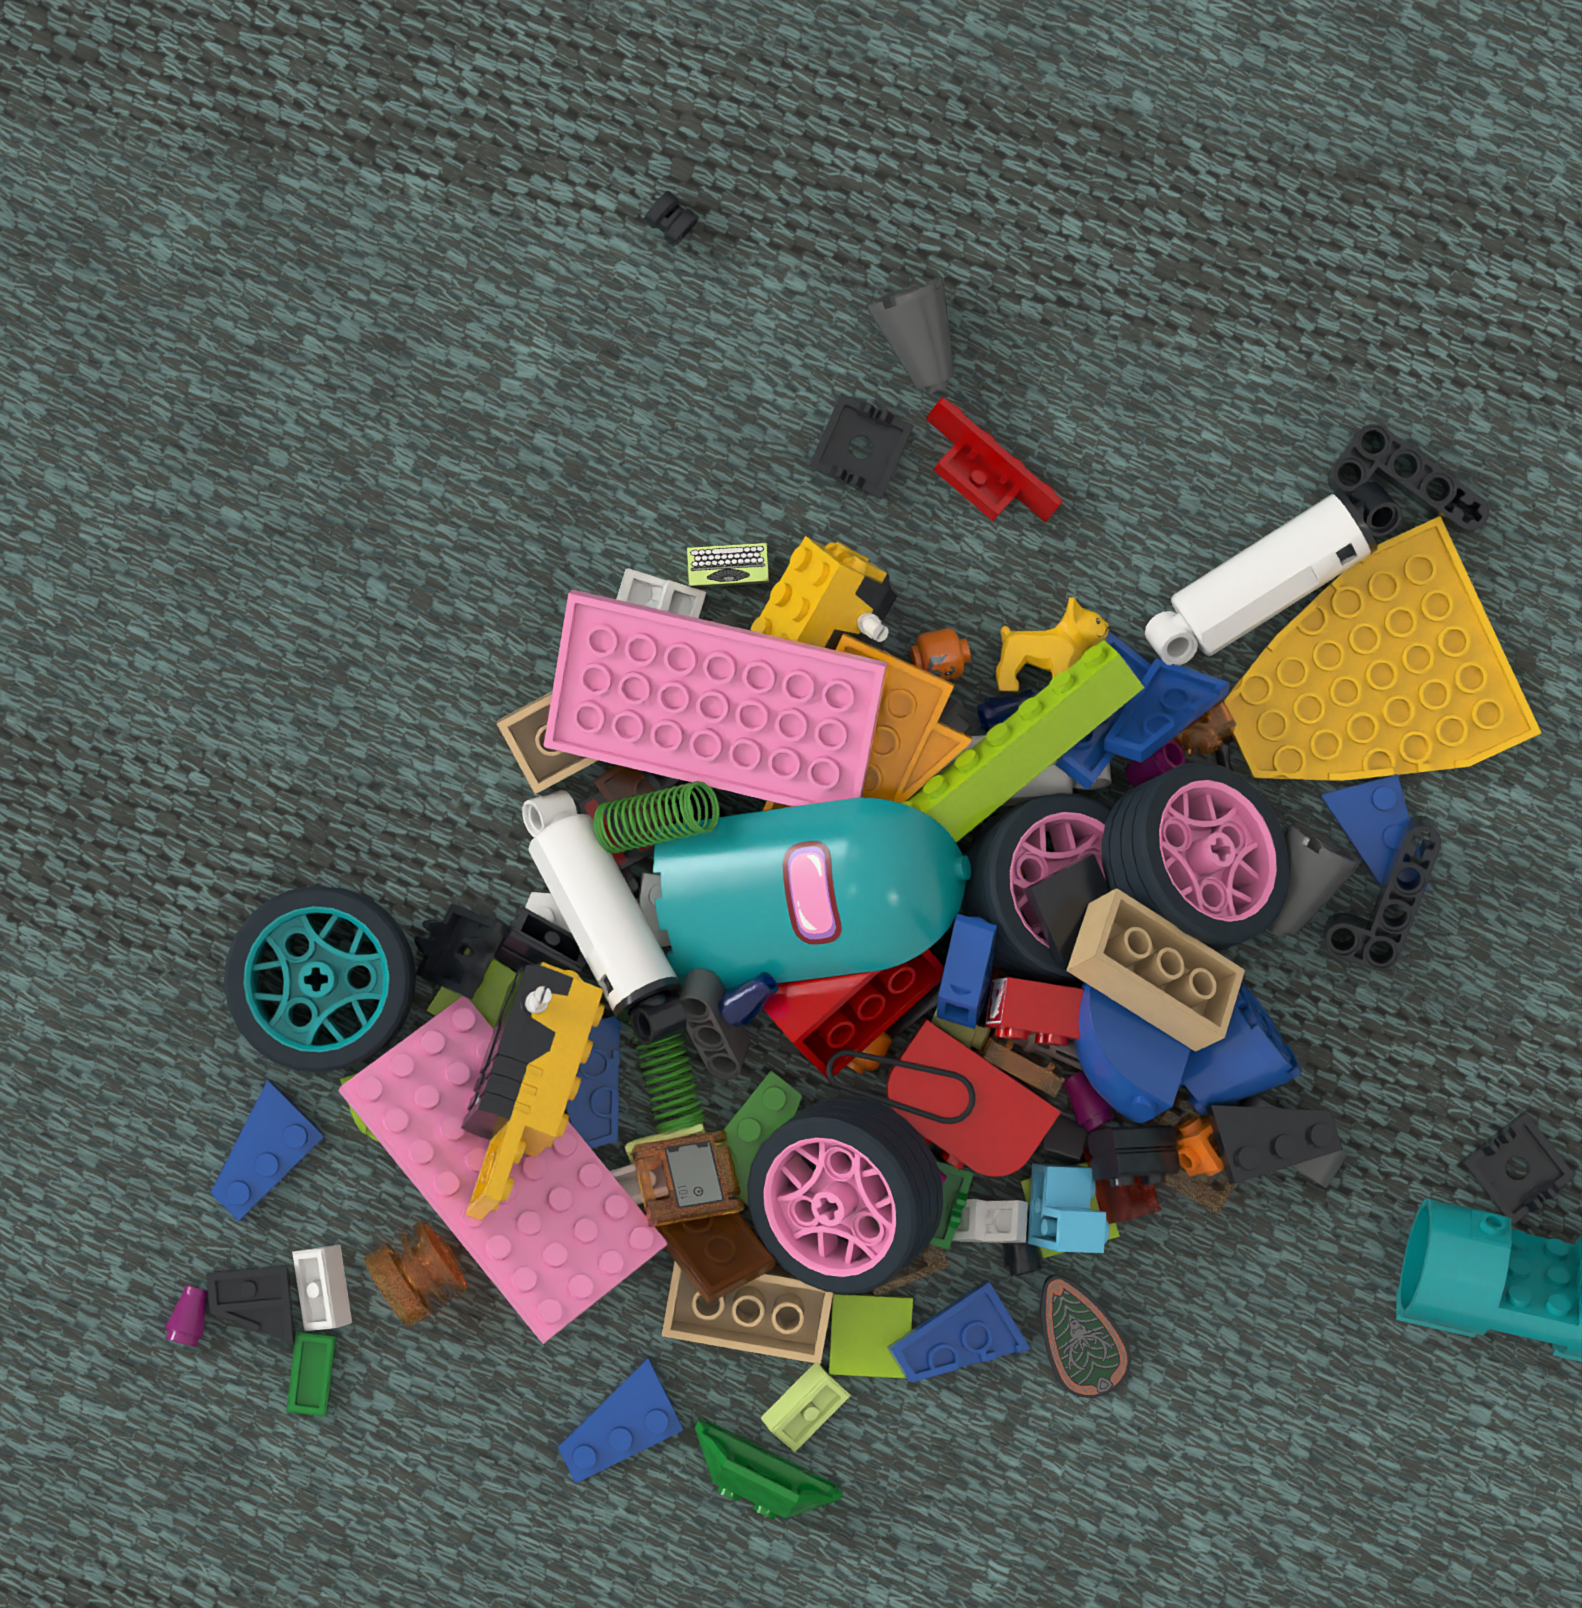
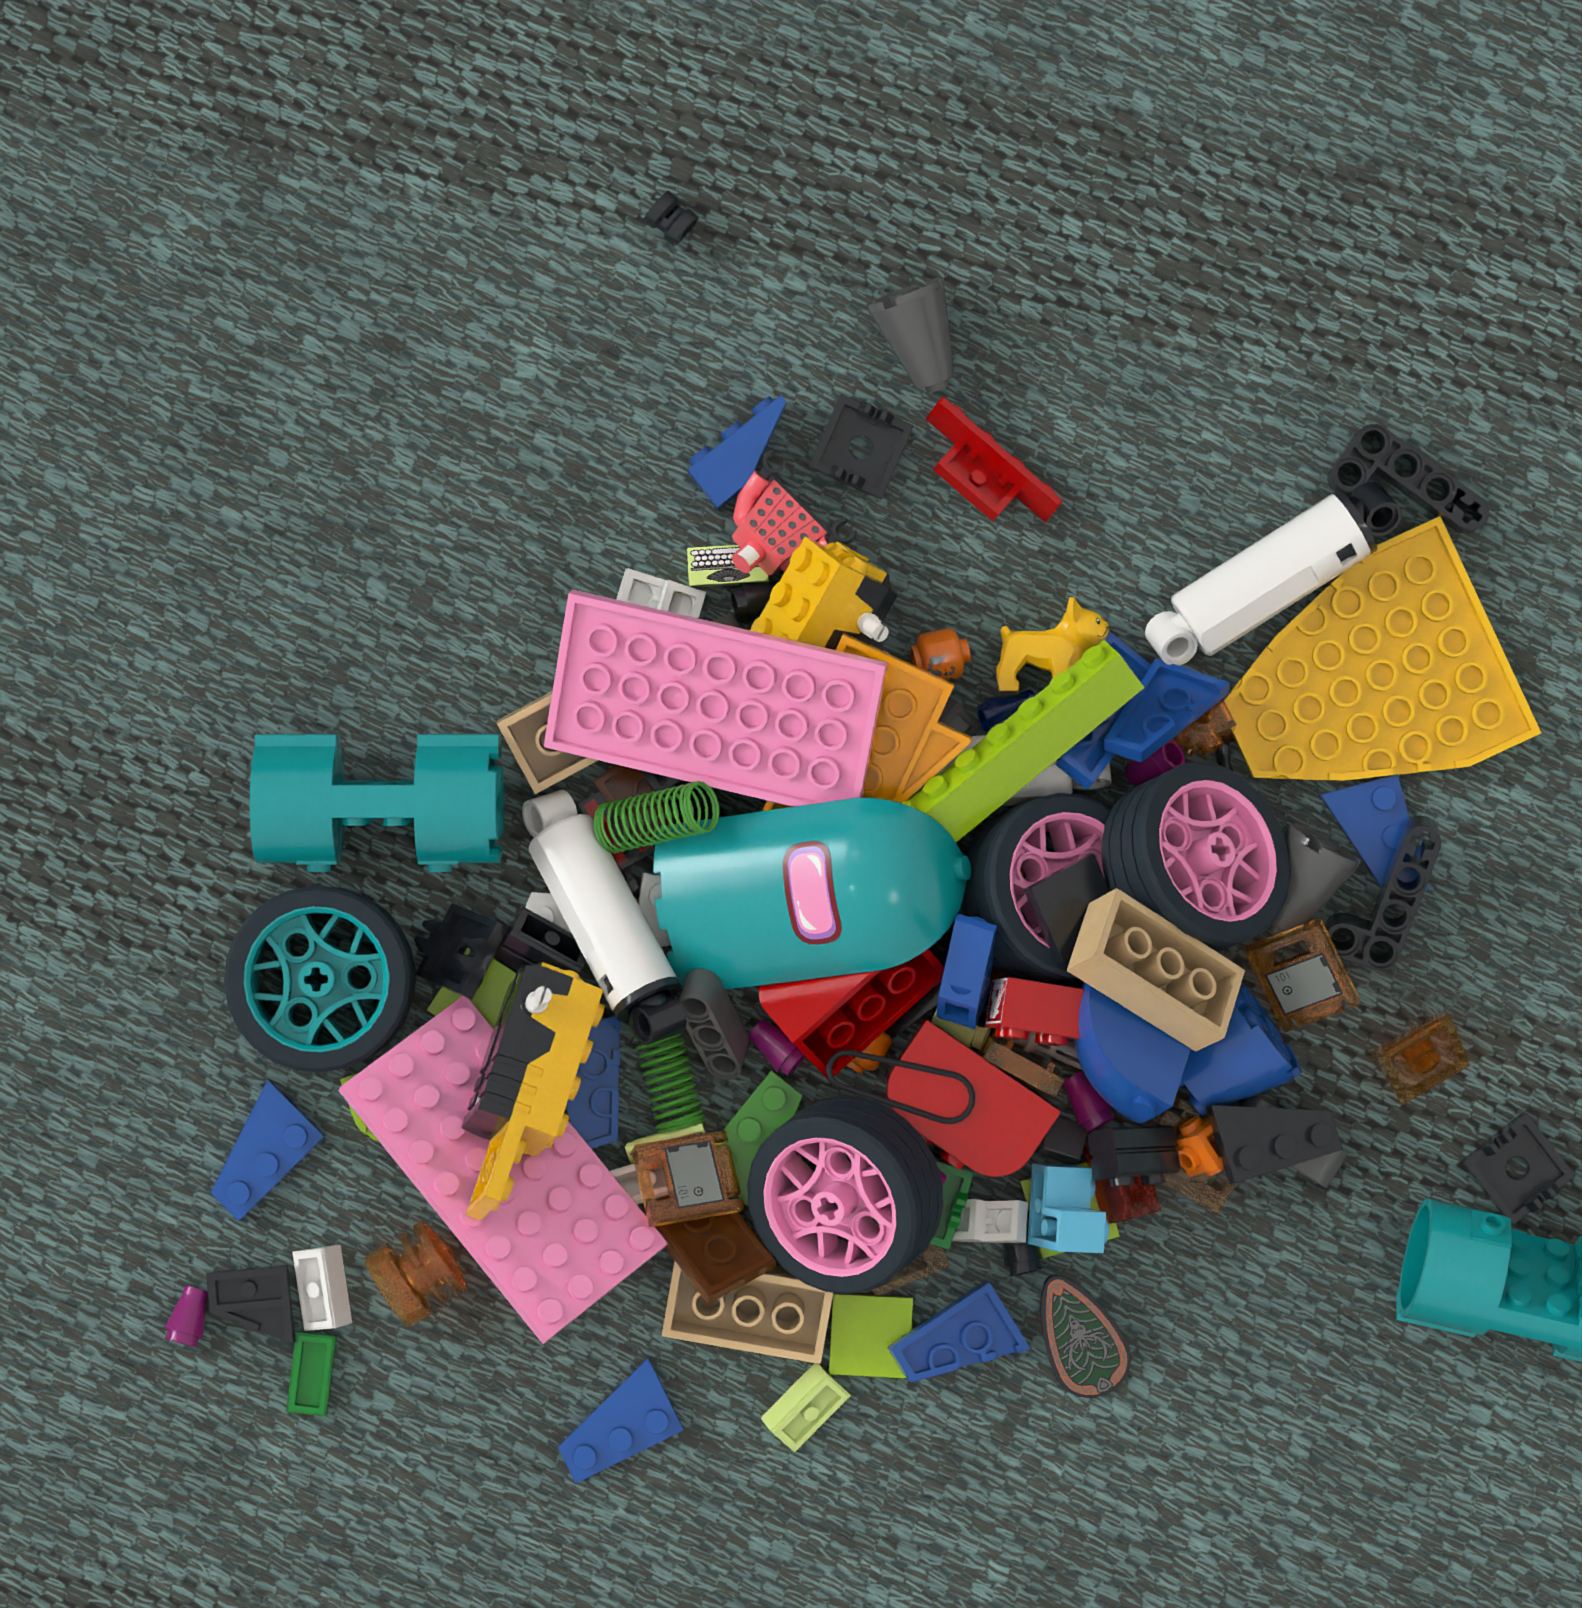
(305, 801): none -> teal cylinder
(731, 463): none -> blue slope
(746, 1000): clear blue cone -> none
(751, 599): none -> black cone
(760, 1475): green wedge -> none
(774, 523): none -> coral torso
(776, 1047): none -> magenta cone
(1306, 984): none -> clear orange container
(1421, 1057): none -> clear orange slope

